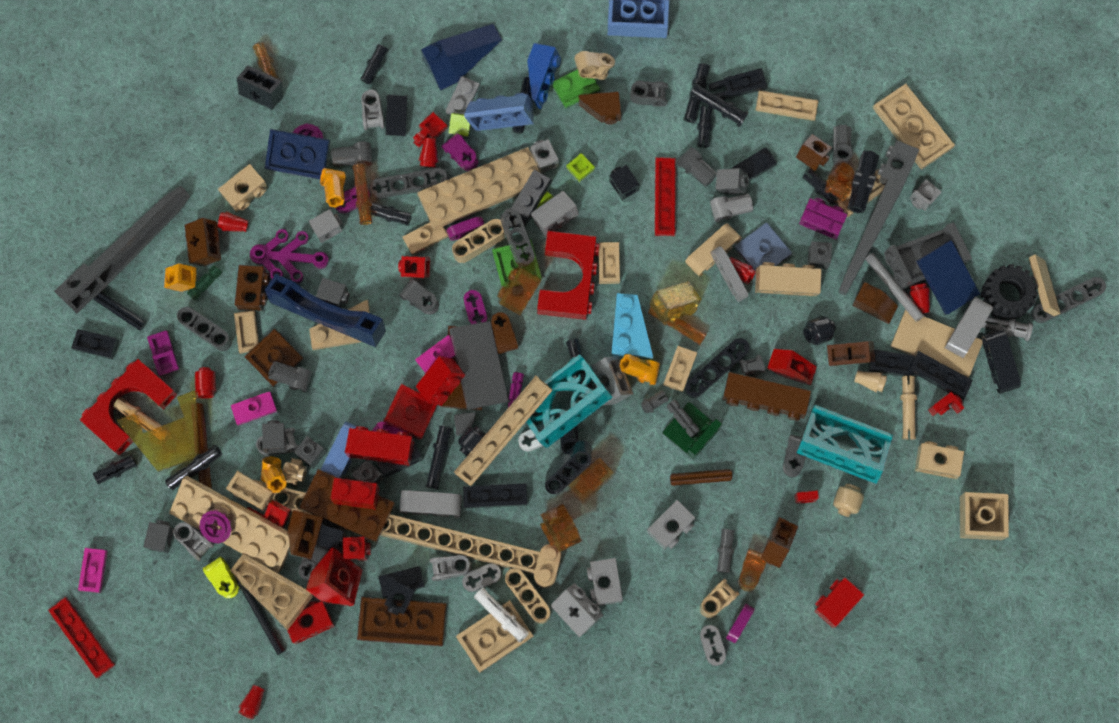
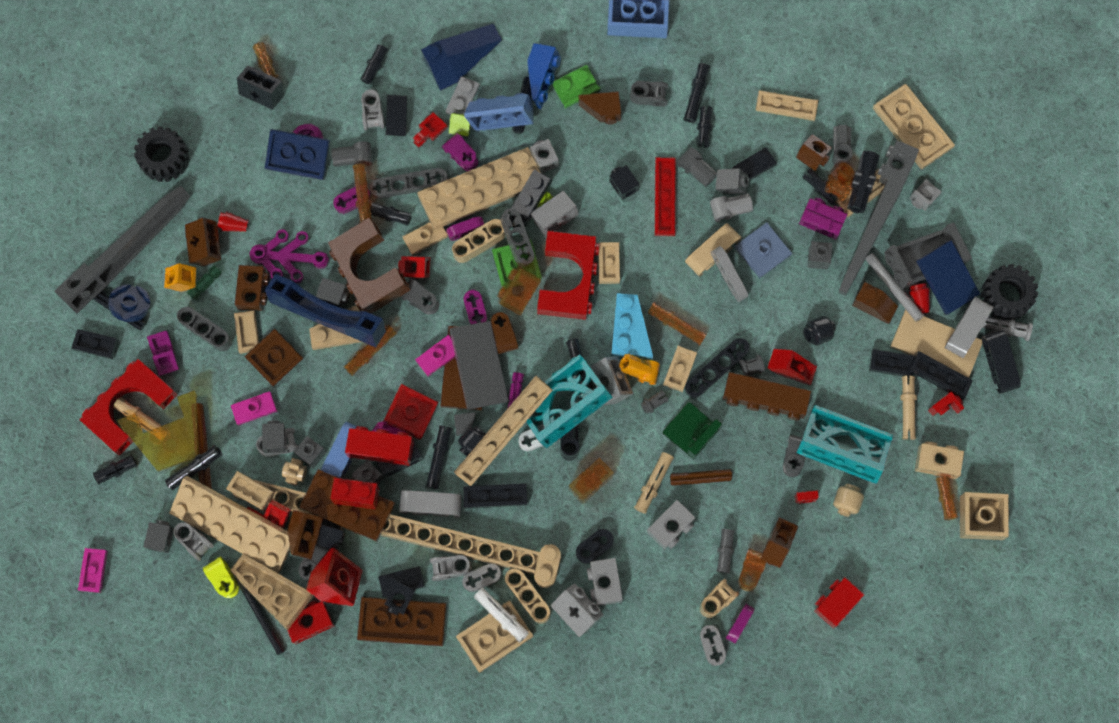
(81, 637): red tile -> none
(129, 303): none -> dark blue tile
(150, 143): none -> black tyre
(205, 383): red brick -> none
(210, 532): magenta gear -> none
(245, 178): tan brick -> none
(251, 703): red cone -> none
(272, 474): light orange piece -> none
(294, 377): dark grey piece -> none
(326, 225): light grey brick -> none
(333, 184): light orange piece -> none
(348, 250): none -> reddish brown arch
(356, 548): red bracket -> none
(362, 357): none -> clear orange pin
(428, 154): red cone -> none
(440, 380): red brick -> none
(560, 528): clear orange brick -> none
(570, 459): black beam -> none
(580, 167): lime plate -> none
(594, 64): tan piece -> none
(594, 546): none -> black plate
(643, 503): none -> tan pin
(675, 301): clear yellow brick -> none
(683, 418): dark grey axle -> none
(726, 109): black pin -> none
(740, 84): black hinge -> none
(743, 270): red cone -> none
(788, 279): tan brick -> none
(851, 353): reddish brown brick -> none
(871, 380): tan cone -> none
(946, 498): none -> clear orange pin
(1045, 285): tan tile -> none
(1069, 301): dark grey beam -> none

